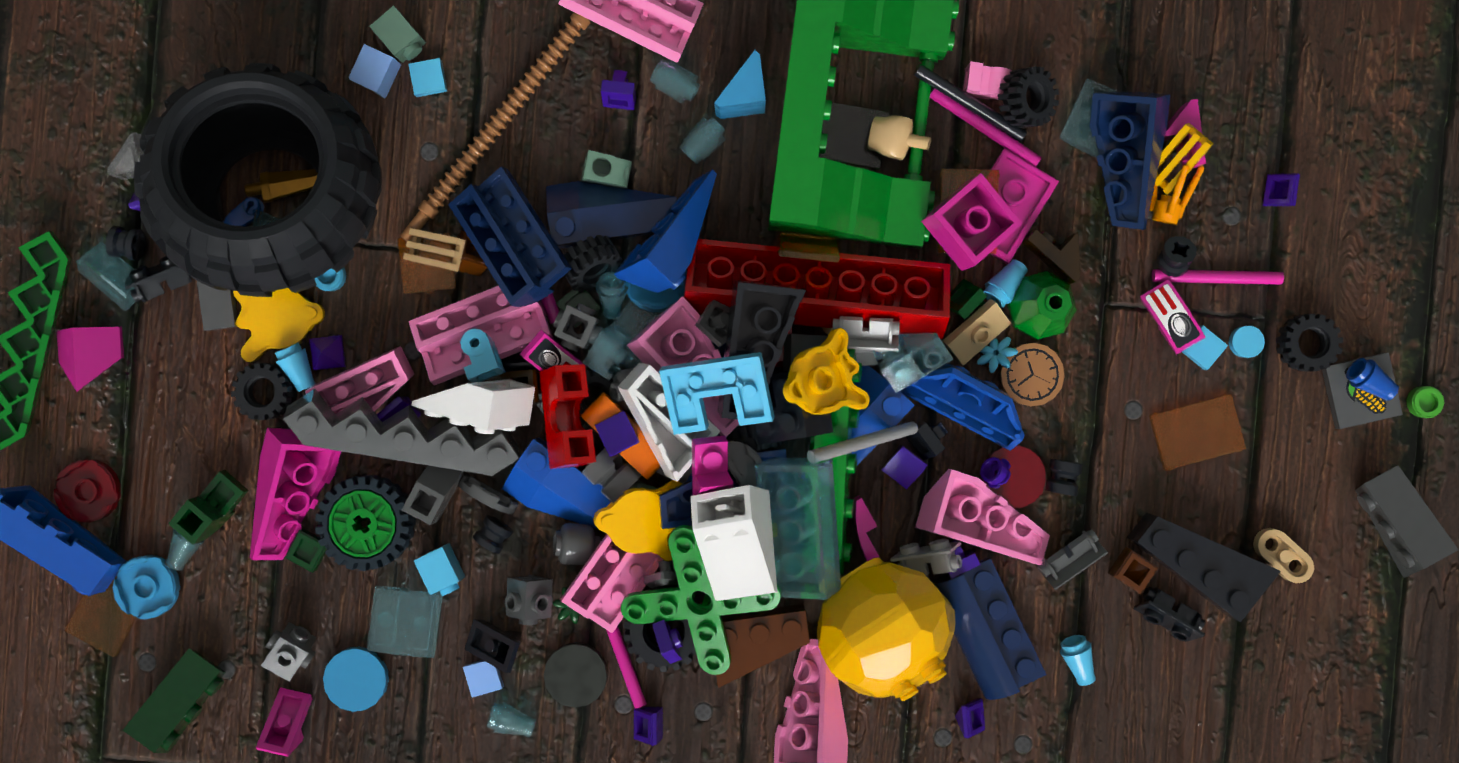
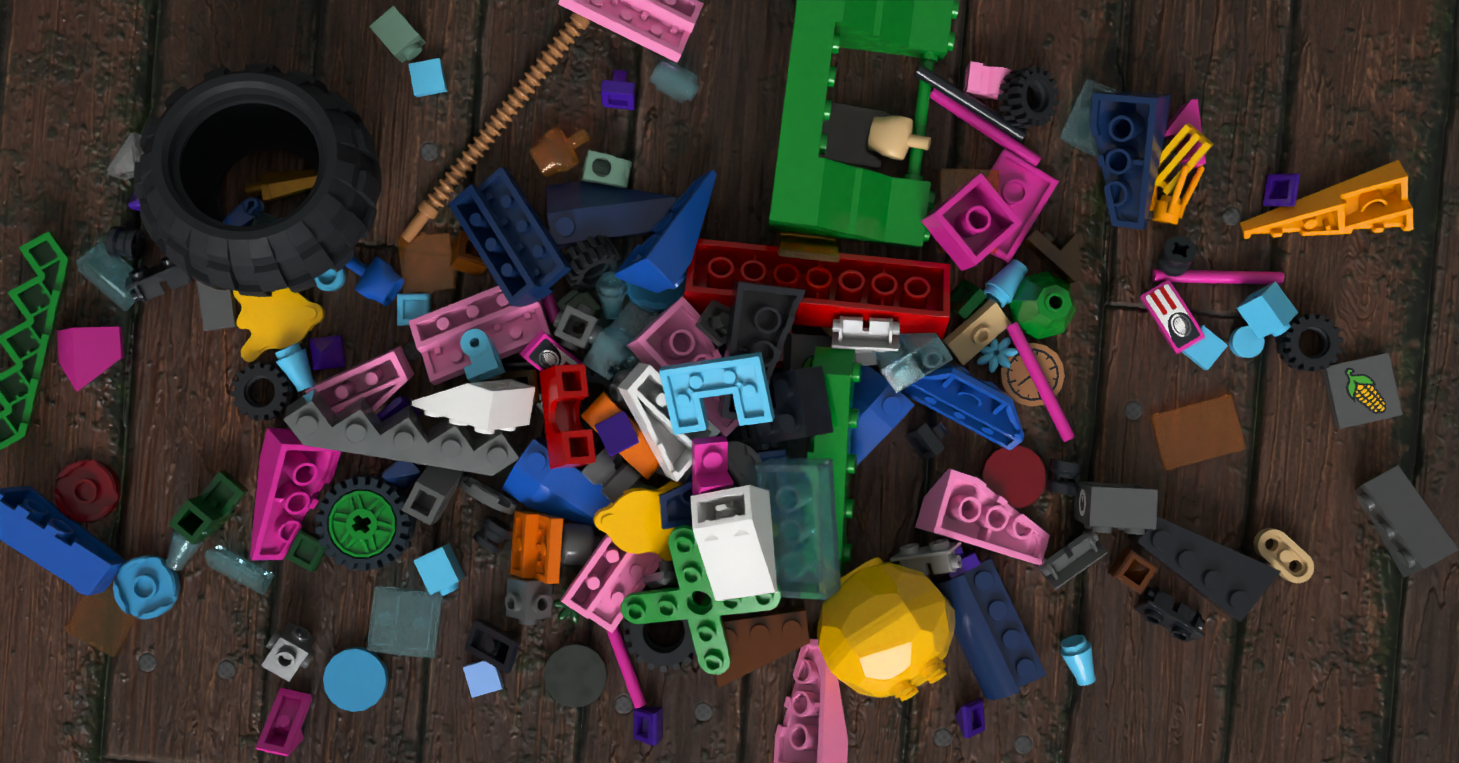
(175, 702): dark green wedge -> none
(239, 569): none -> clear light blue slope
(374, 70): light blue panel -> none
(377, 280): none -> blue piece
(403, 473): none -> dark blue slope
(411, 307): none -> medium azure tile
(416, 245): tan tile -> none
(509, 720): clear light blue cone -> none
(536, 546): none -> orange slope
(556, 151): none -> clear orange piece
(668, 641): dark purple plate -> none
(702, 140): clear light blue brick -> none
(744, 93): dark azure slope -> none
(823, 377): yellow tile -> none
(861, 442): light grey bar -> none
(863, 523): dark pink slope -> none
(904, 467): dark purple slope -> none
(995, 472): dark purple plate -> none
(1040, 381): none -> dark pink piece
(1117, 506): none -> dark grey brick
(1268, 311): none -> medium azure brick
(1363, 202): none -> light orange wedge
(1372, 379): blue cone -> none
(1425, 402): bright green tile -> none

